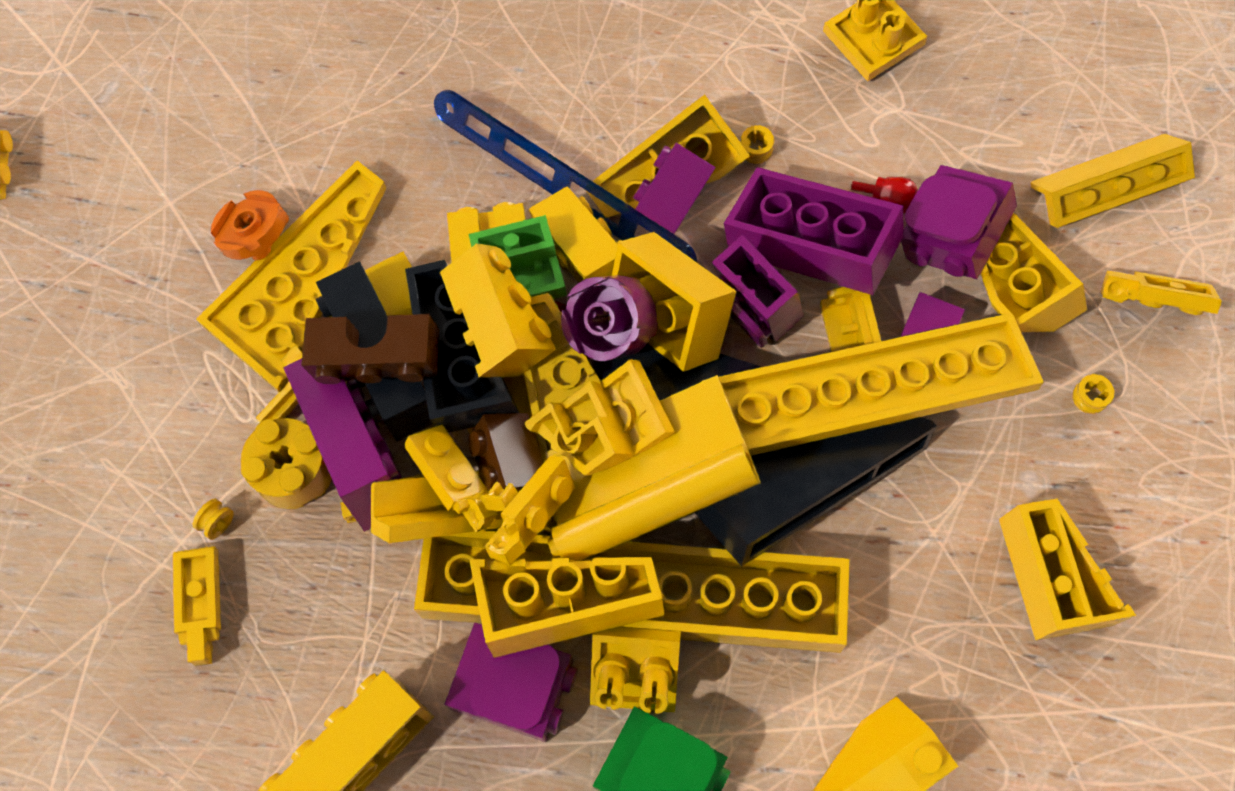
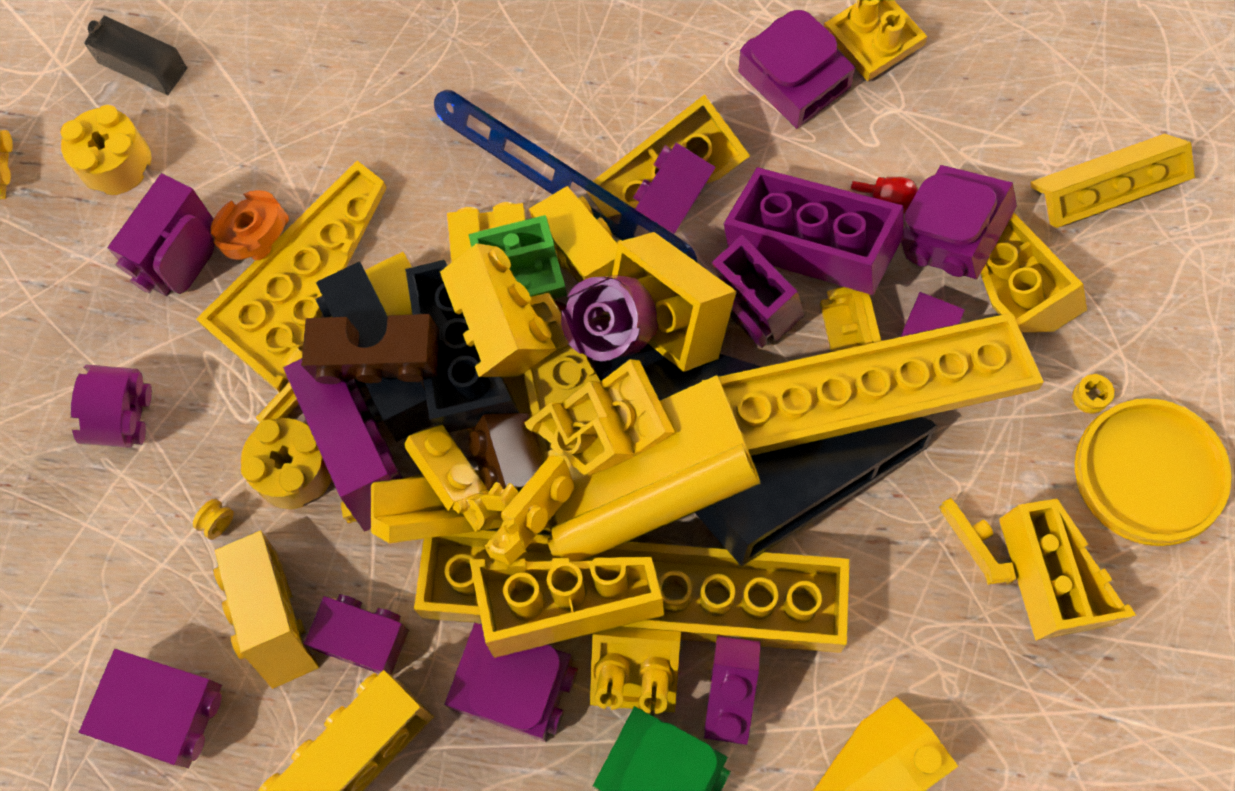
(105, 150): none -> yellow brick
(110, 406): none -> magenta brick
(135, 54): none -> clear smoke brick
(152, 709): none -> magenta brick
(165, 238): none -> magenta brick
(197, 602): yellow hinge -> none
(262, 610): none -> yellow wedge
(357, 634): none -> magenta brick
(732, 690): none -> magenta brick
(755, 133): yellow bush -> none
(796, 66): none -> magenta brick
(972, 538): none -> yellow piece
(1153, 472): none -> yellow brick
(1161, 290): yellow hinge -> none

